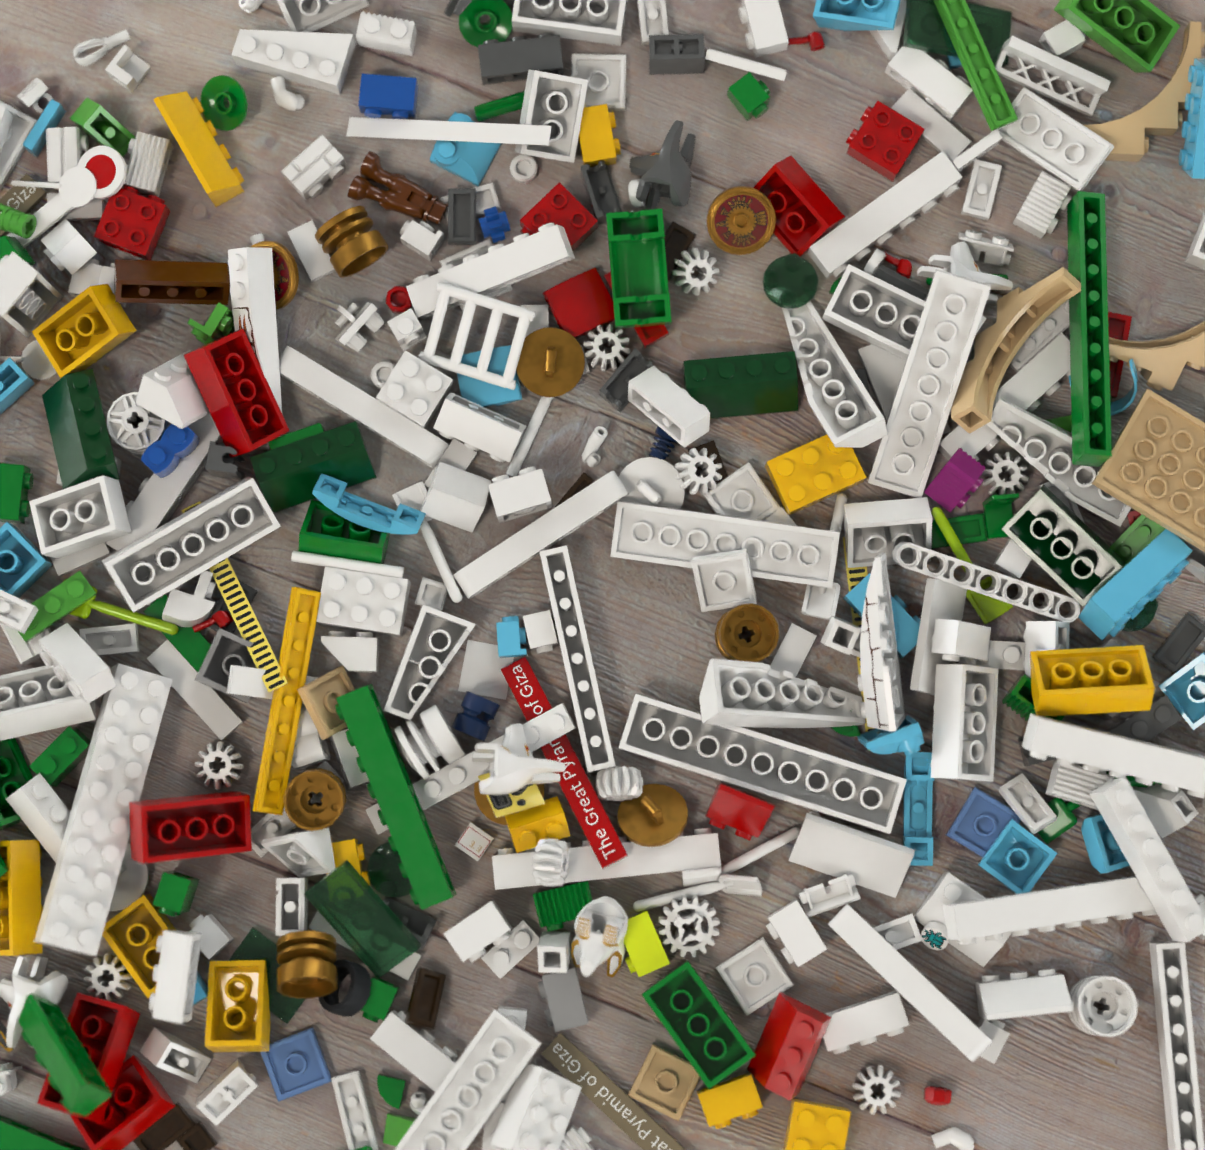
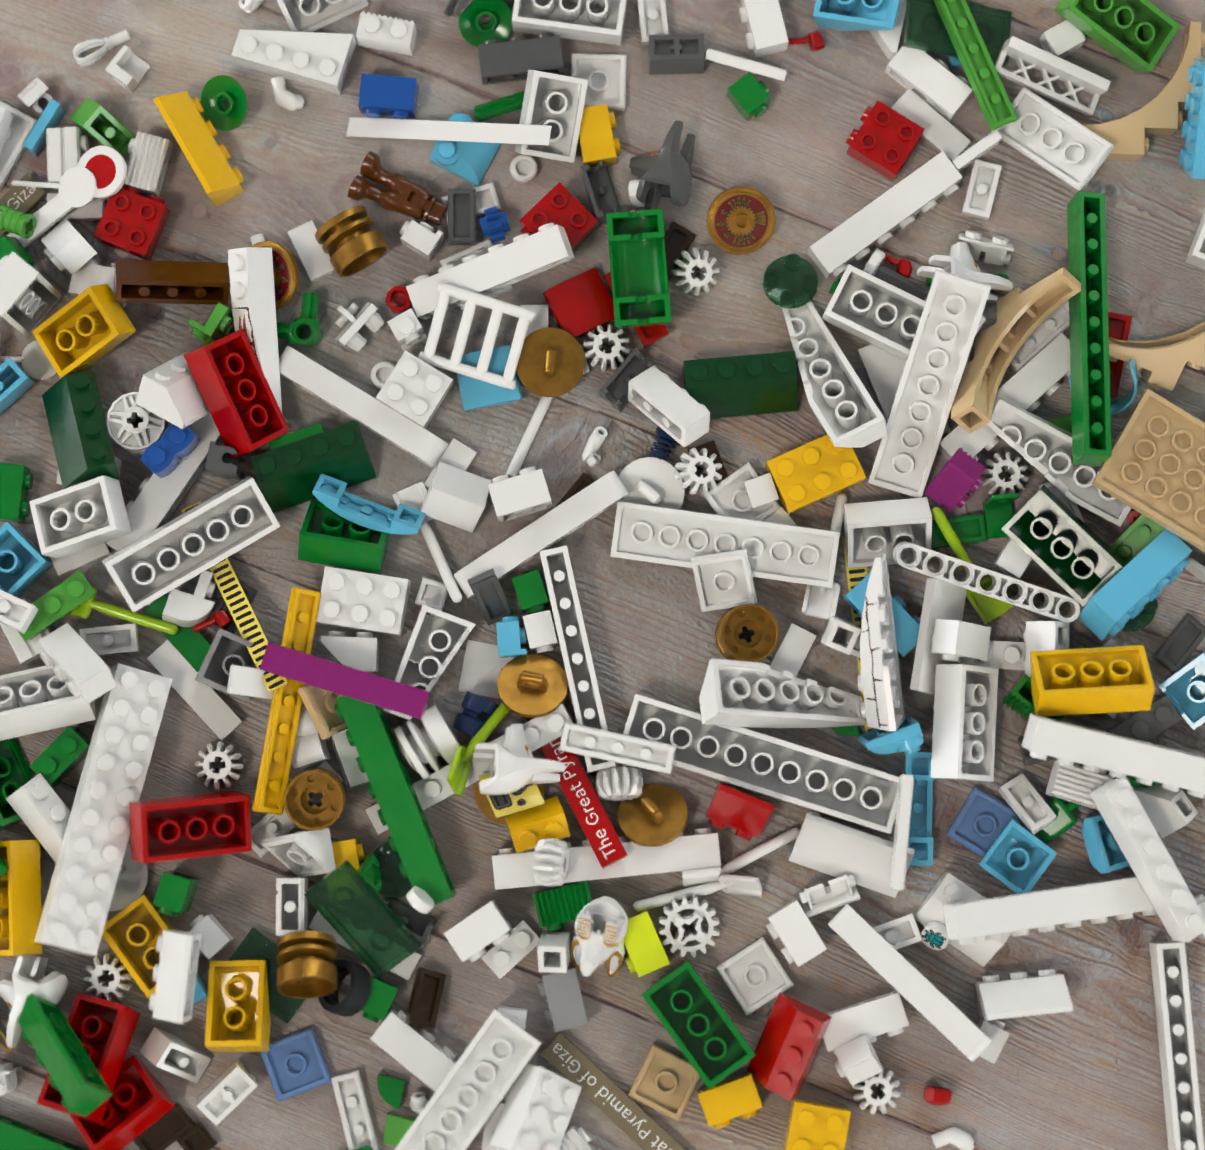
(308, 318): none -> green axle
(314, 168): white brick -> none
(345, 680): none -> magenta tile
(348, 564): white bar -> none
(371, 873): none -> green tile
(420, 900): none -> white tile
(462, 761): none -> lime piece
(474, 841): white tile -> none
(479, 428): white brick -> none
(490, 596): none -> dark grey tile
(530, 592): none -> green brick
(532, 685): none -> pearl gold shield
(617, 747): none -> white tile
(760, 490): none -> white tile
(800, 206): red slope -> none
(857, 1060): none -> white brick
(901, 832): none -> white tile
(1042, 204): white brick -> none
(1117, 1001): white wheel -> none

